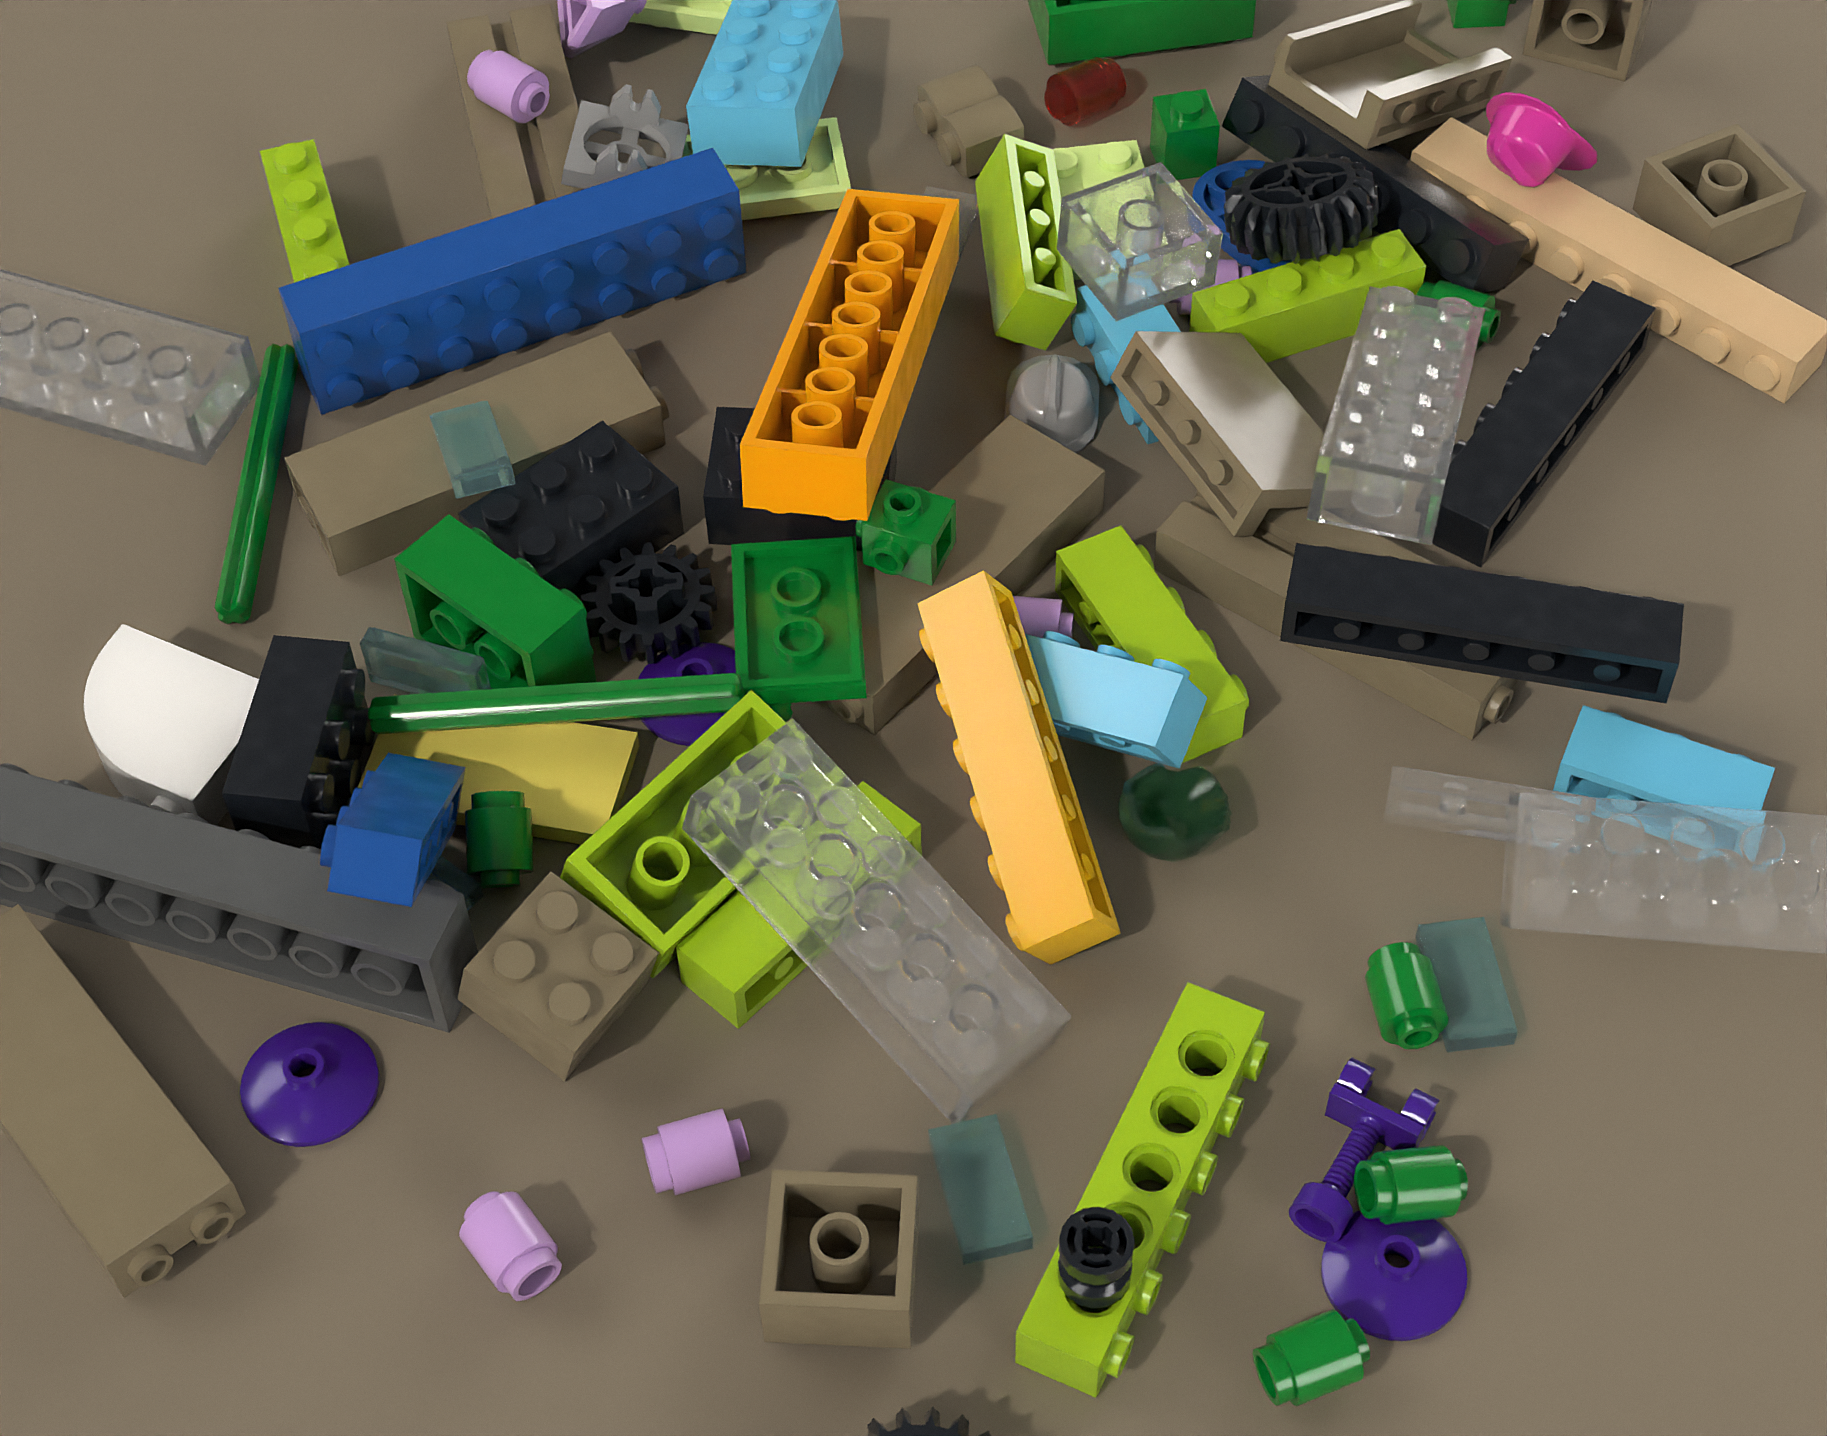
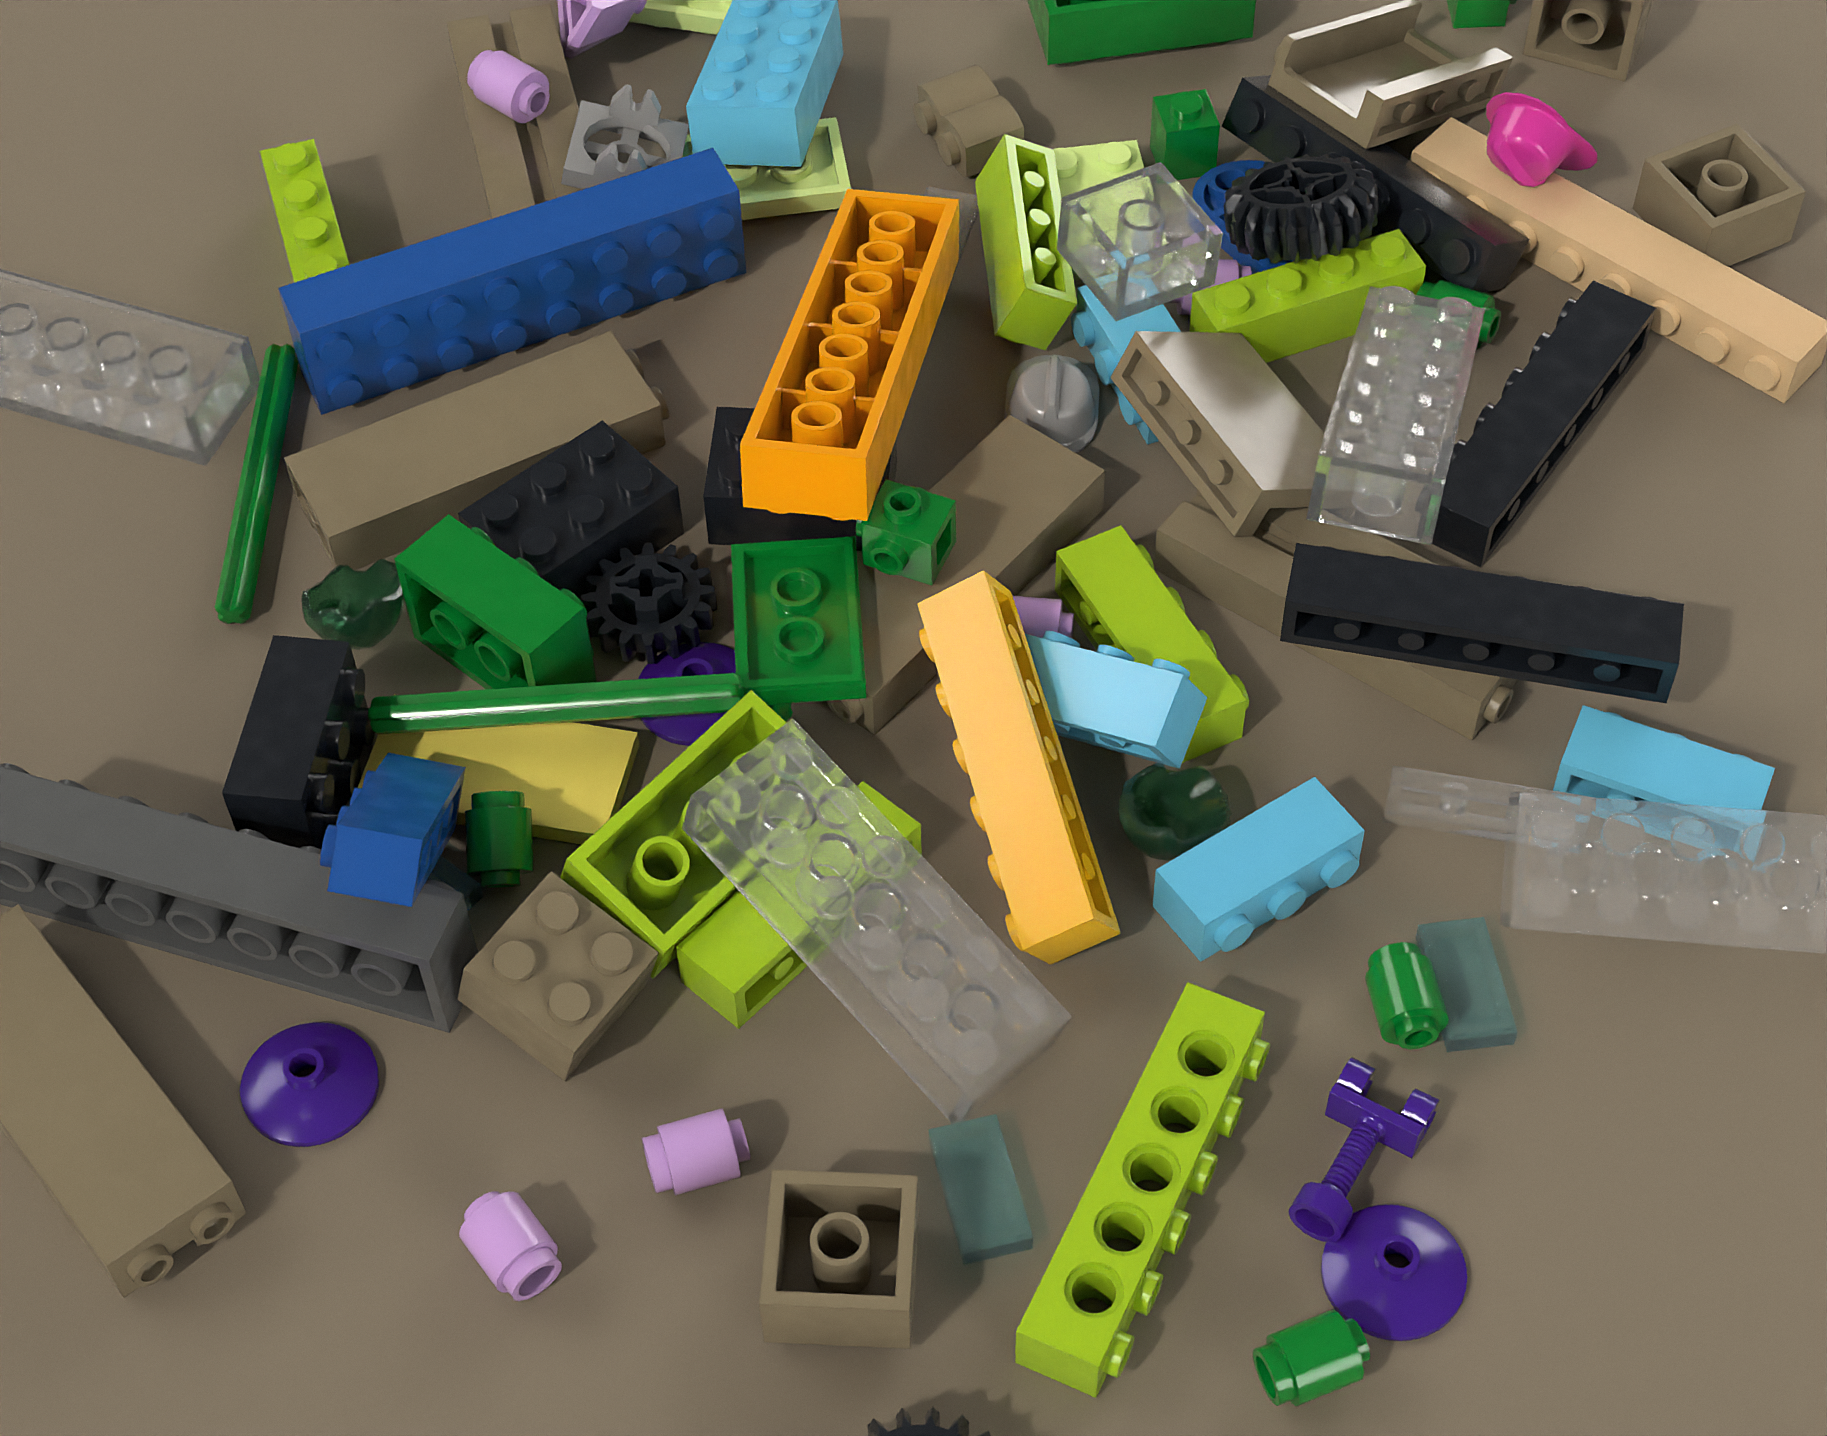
(166, 722): white brick -> none
(355, 604): none -> clear green hair
(420, 665): clear light blue tile -> none
(472, 449): clear light blue tile -> none
(1084, 90): clear red brick -> none
(1095, 1274): black wheel -> none
(1258, 869): none -> medium azure brick
(1410, 1184): green brick -> none

